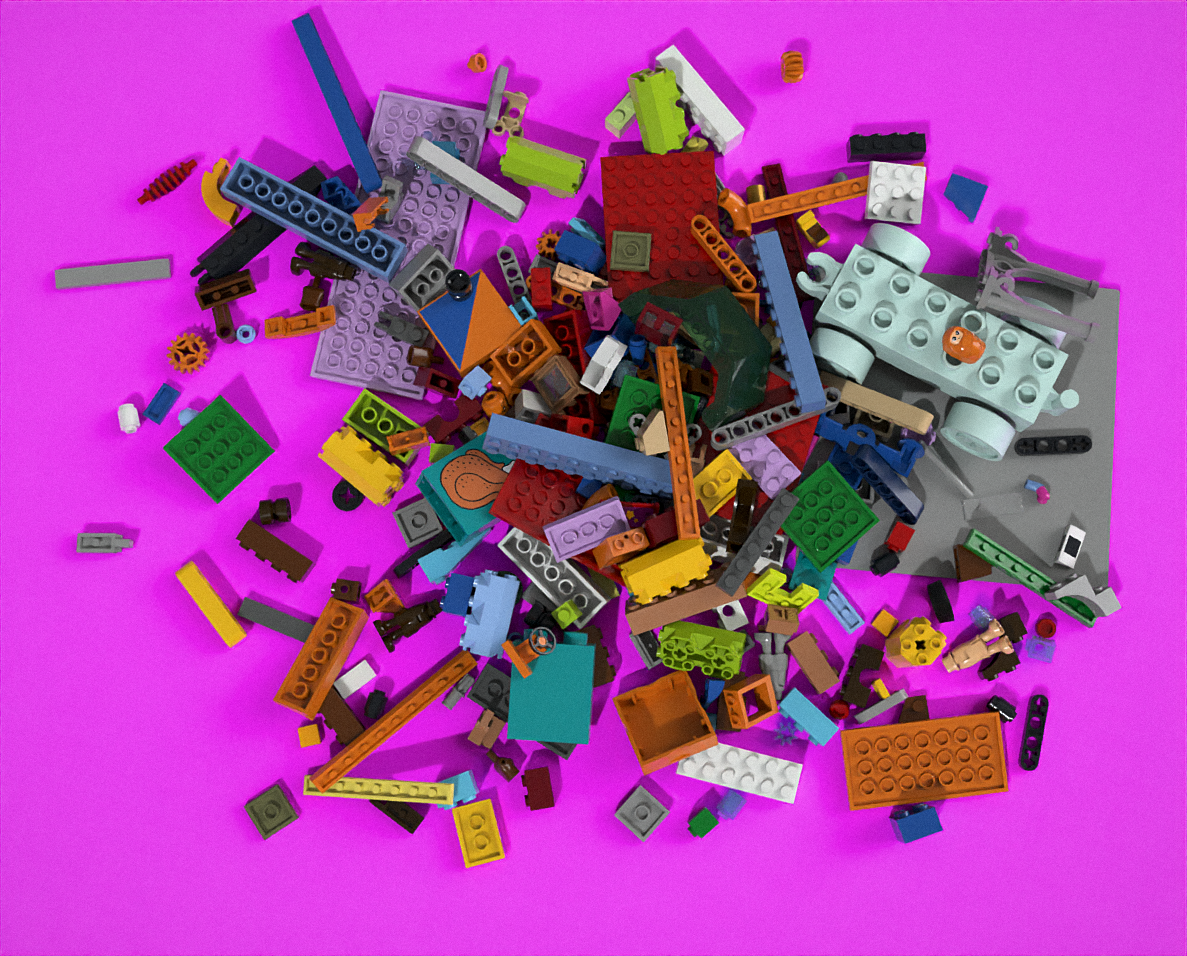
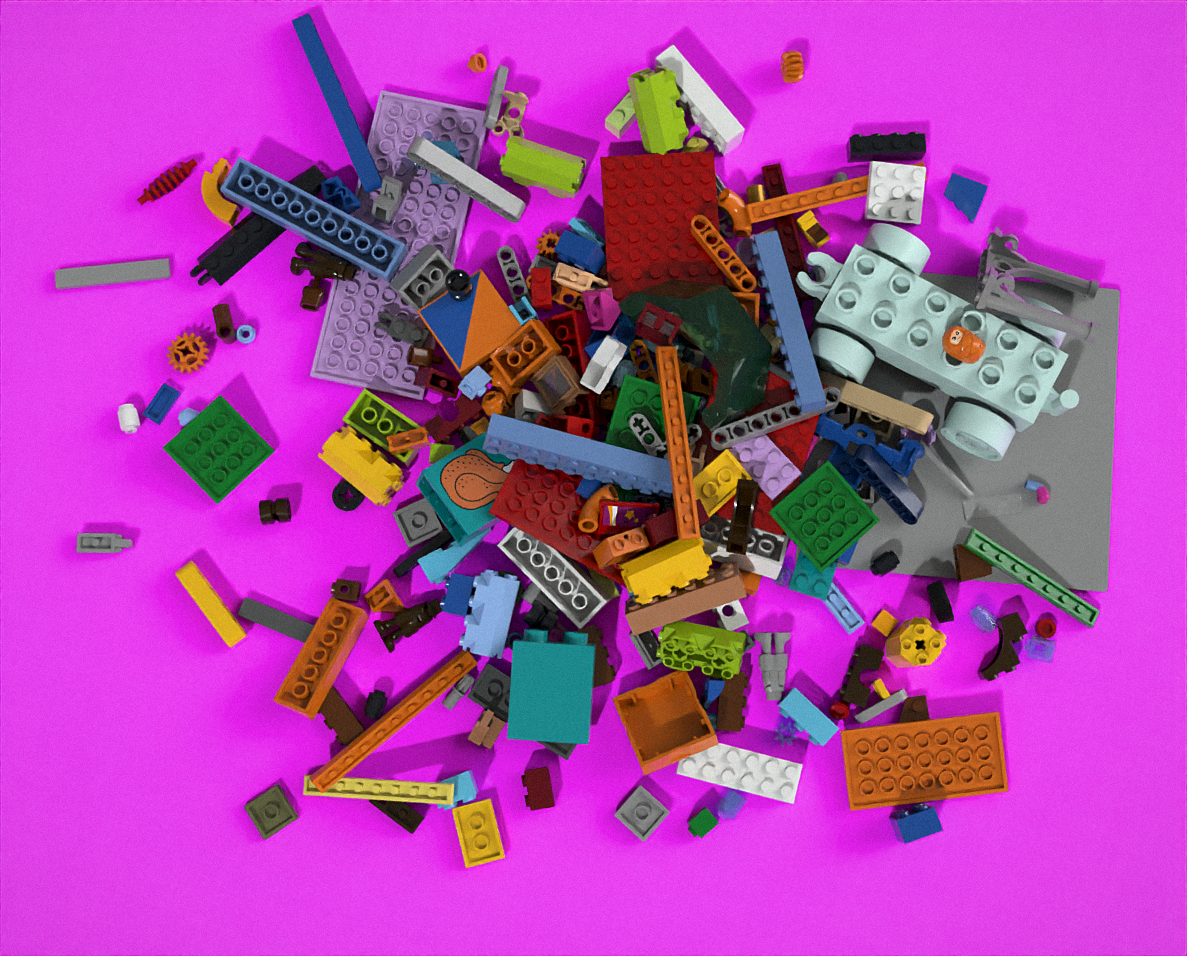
(225, 289): reddish brown brick -> none
(276, 551): reddish brown brick -> none
(300, 325): orange slope -> none
(309, 735): light orange tile -> none
(354, 679): white tile -> none
(368, 212): orange hinge -> none
(503, 766): reddish brown piece -> none
(529, 650): orange piece -> none
(567, 613): lime brick -> none
(586, 528): lavender plate -> none
(630, 251): olive tile -> none
(637, 347): blue cone -> none
(652, 434): tan slope -> none
(757, 542): dark grey plate -> none
(764, 697): orange window -> none
(768, 590): neon yellow plate -> none
(780, 620): nougat piece -> none
(813, 662): nougat brick -> none
(899, 537): red brick -> none
(976, 649): light nougat piece -> none
(1005, 709): black brick -> none
(1037, 733): black beam -> none
(1053, 448): black beam -> none
(1070, 546): slope -> none
(1100, 599): light grey arch -> none

